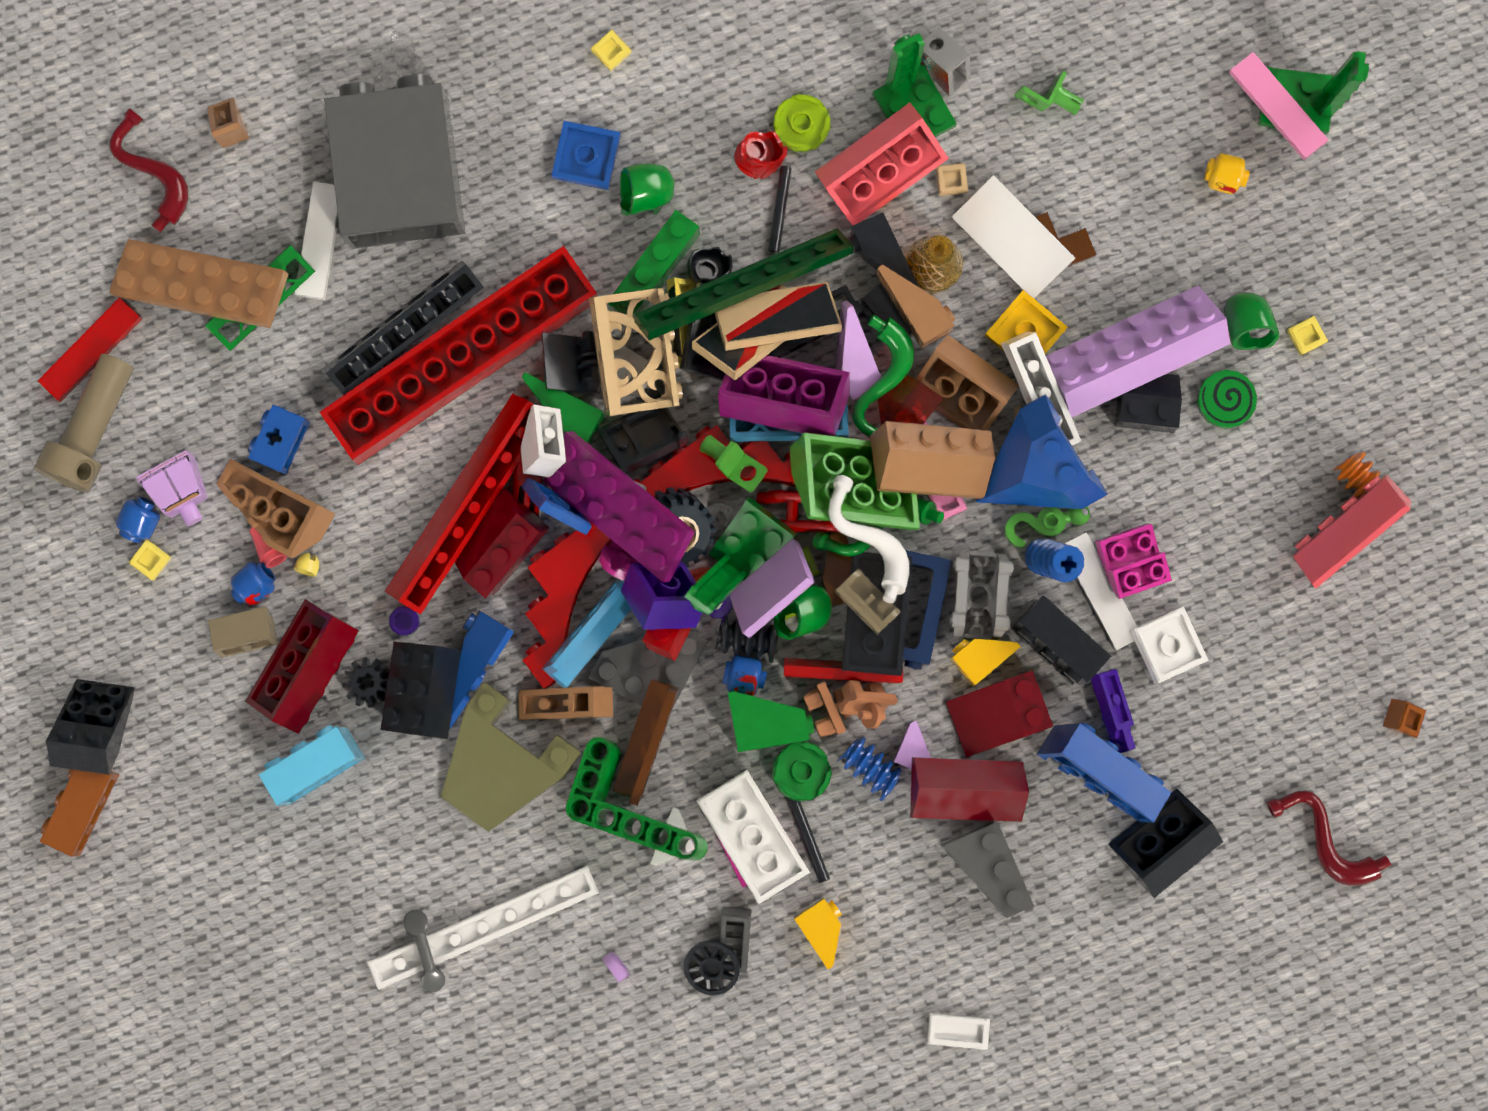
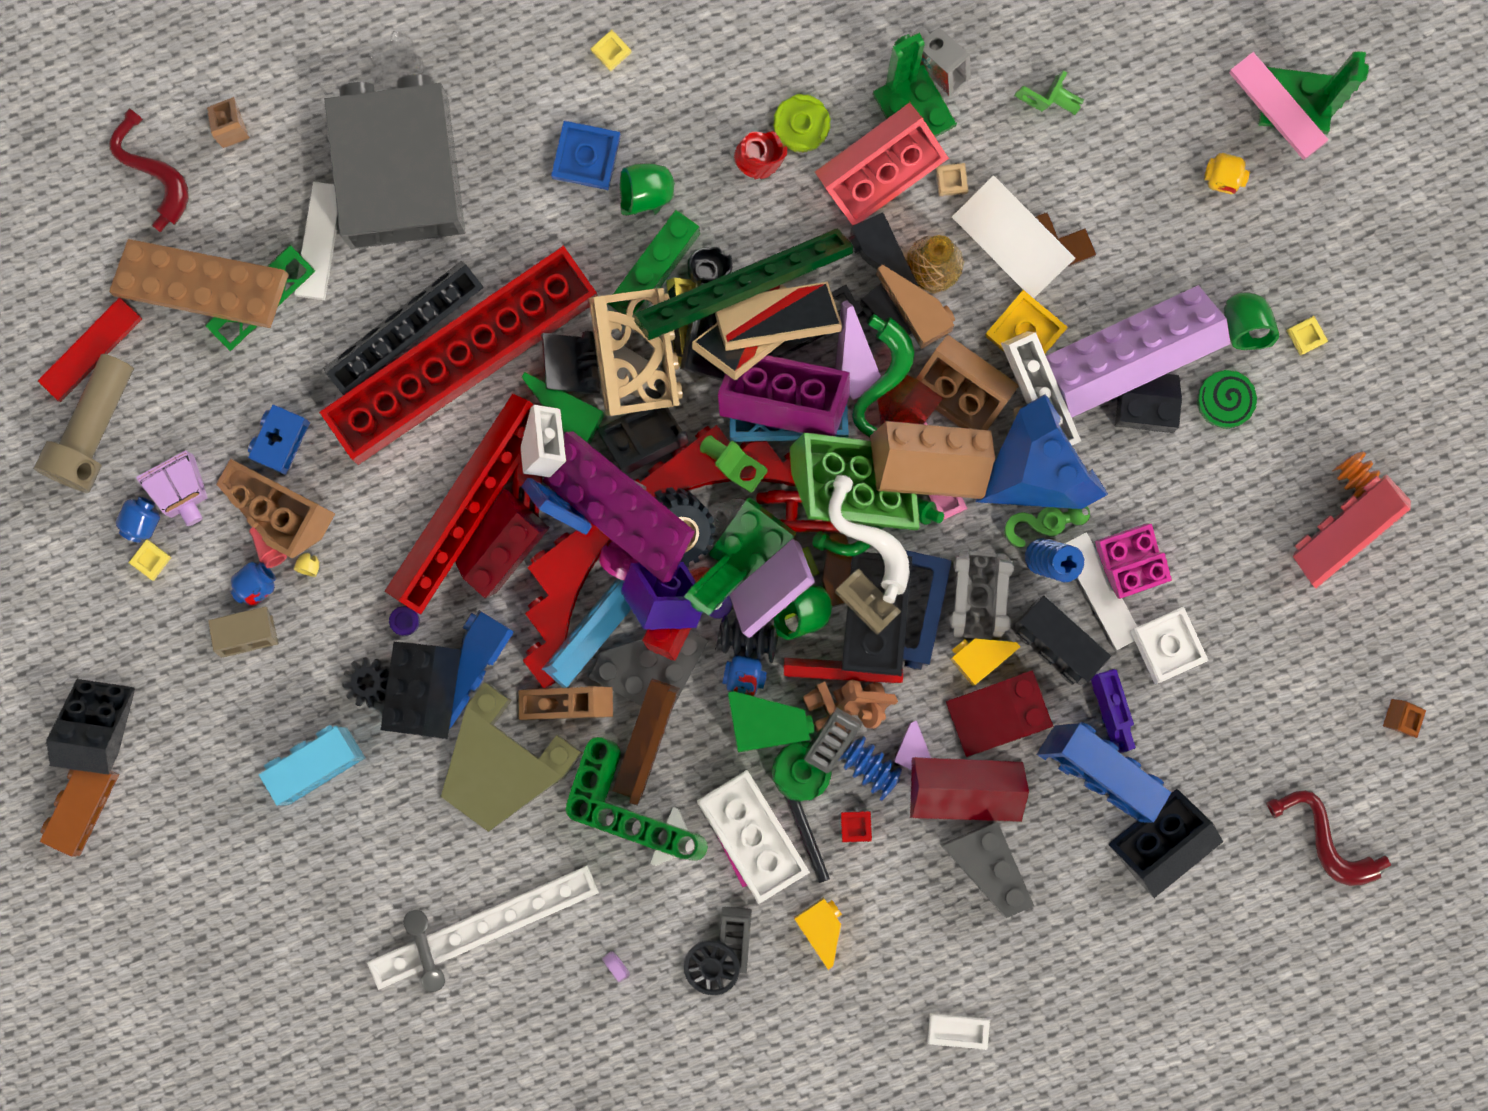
(301, 666): dark red slope -> none
(779, 209): black bar -> none
(824, 756): none -> dark grey slope
(856, 826): none -> red plate

